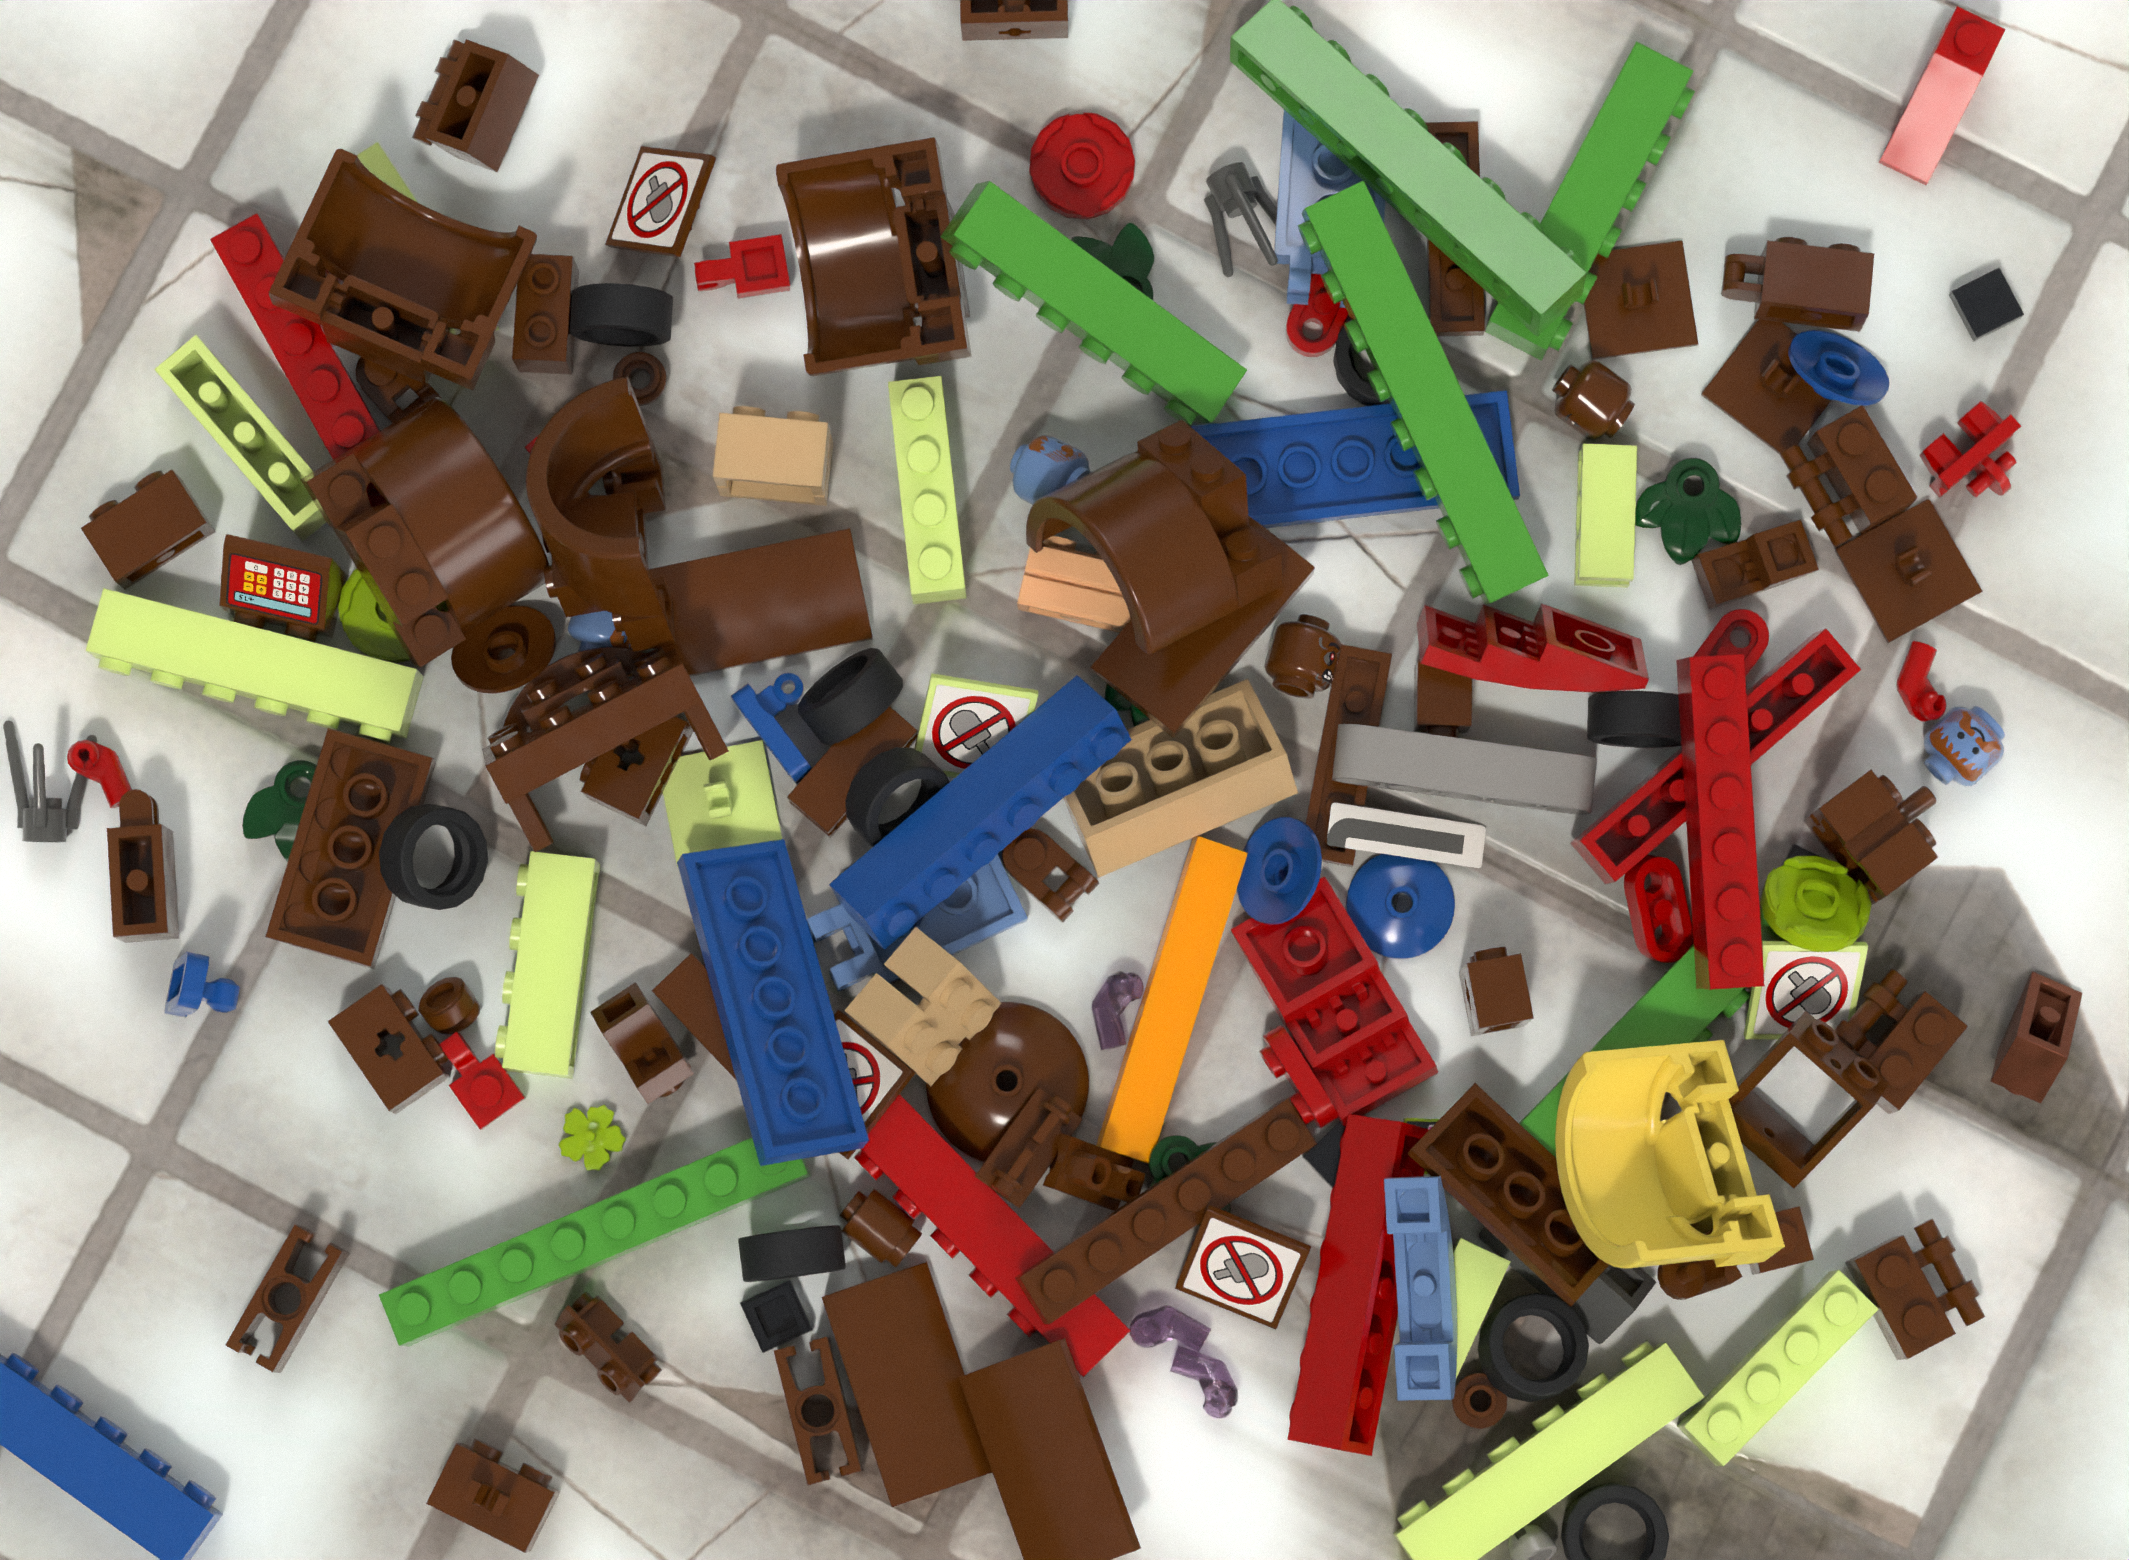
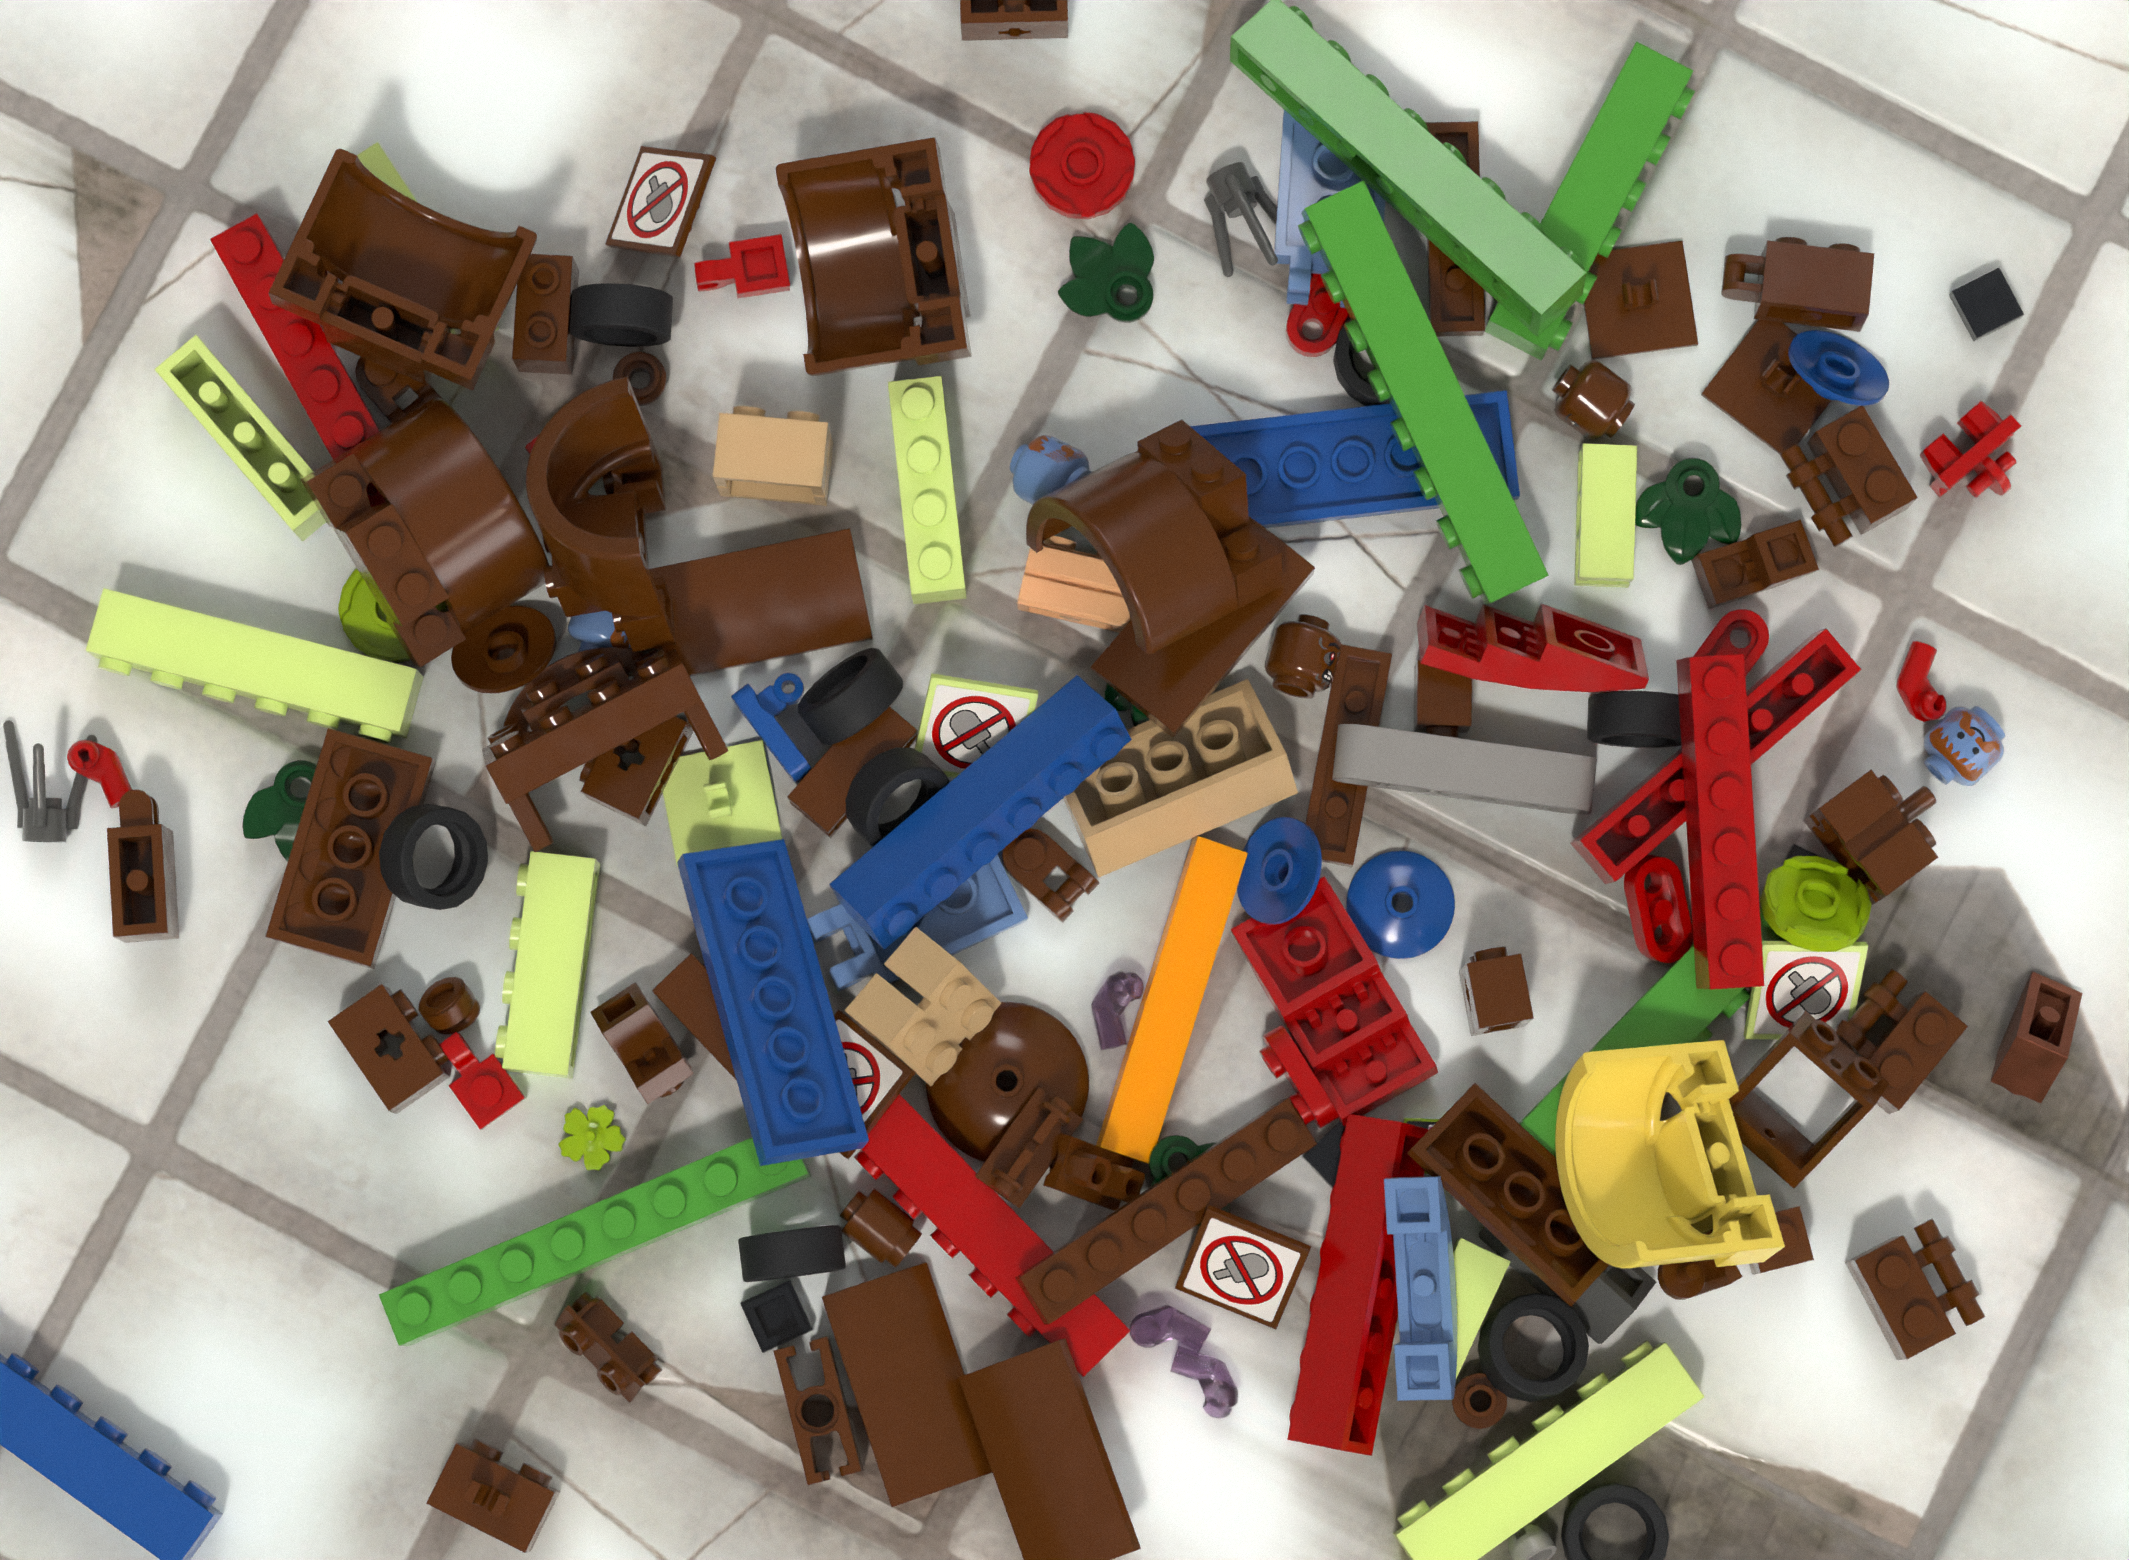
(146, 528): reddish brown brick -> none
(189, 987): blue piece -> none
(264, 1303): reddish brown piece -> none
(280, 588): slope -> none
(475, 103): reddish brown brick -> none
(1092, 304): bright green brick -> none
(1406, 835): sticker -> none
(1777, 1367): yellowish green brick -> none
(1908, 570): reddish brown piece -> none
(1941, 95): slope -> none

